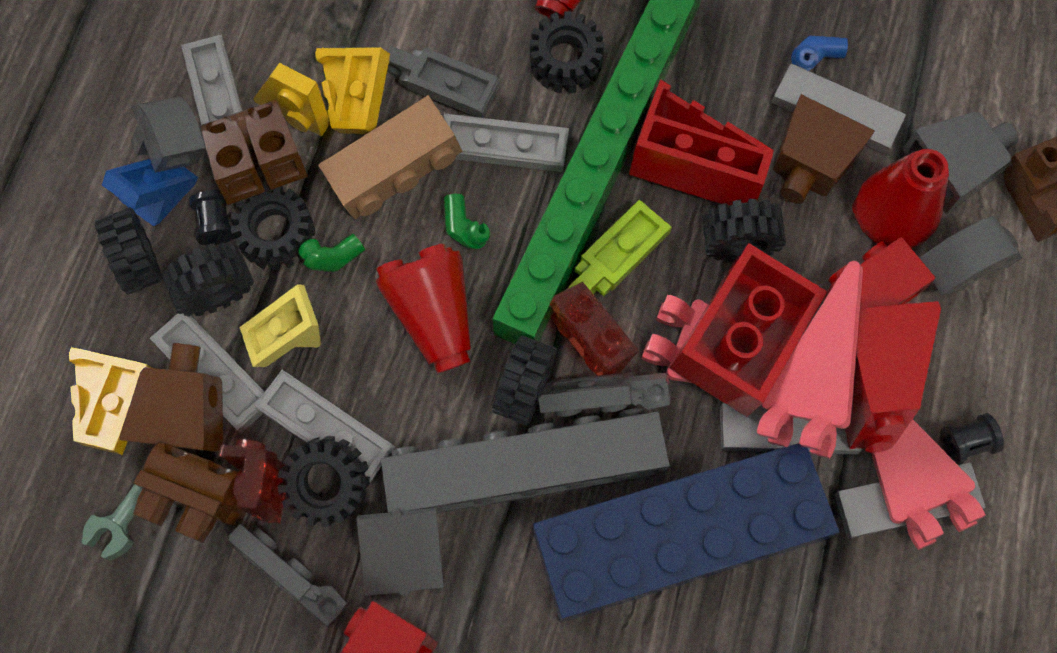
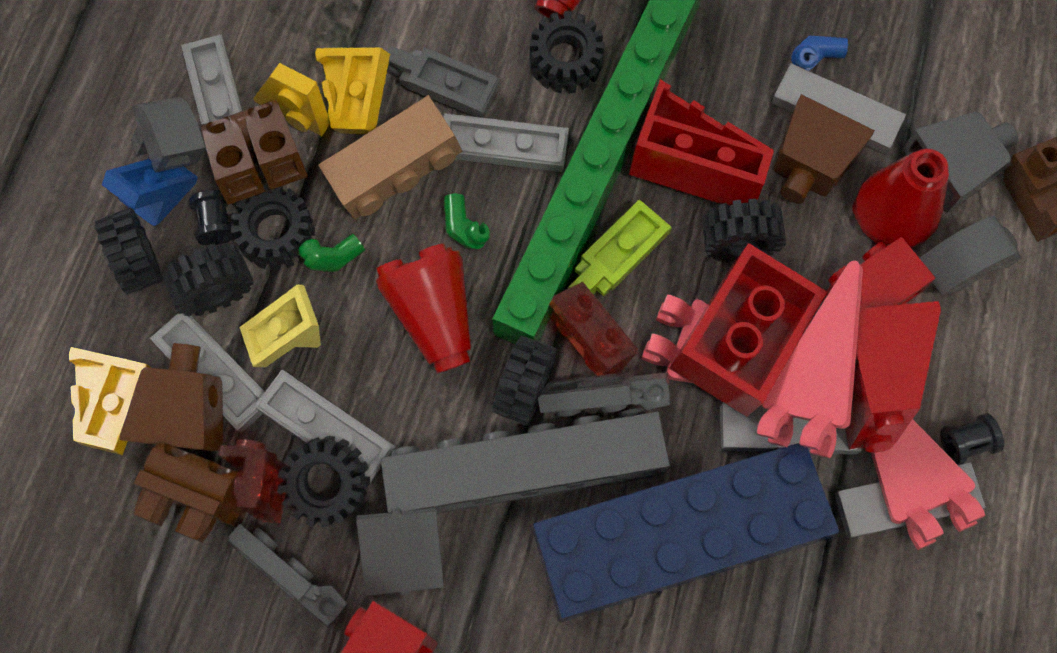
(116, 523): sand green bar -> none

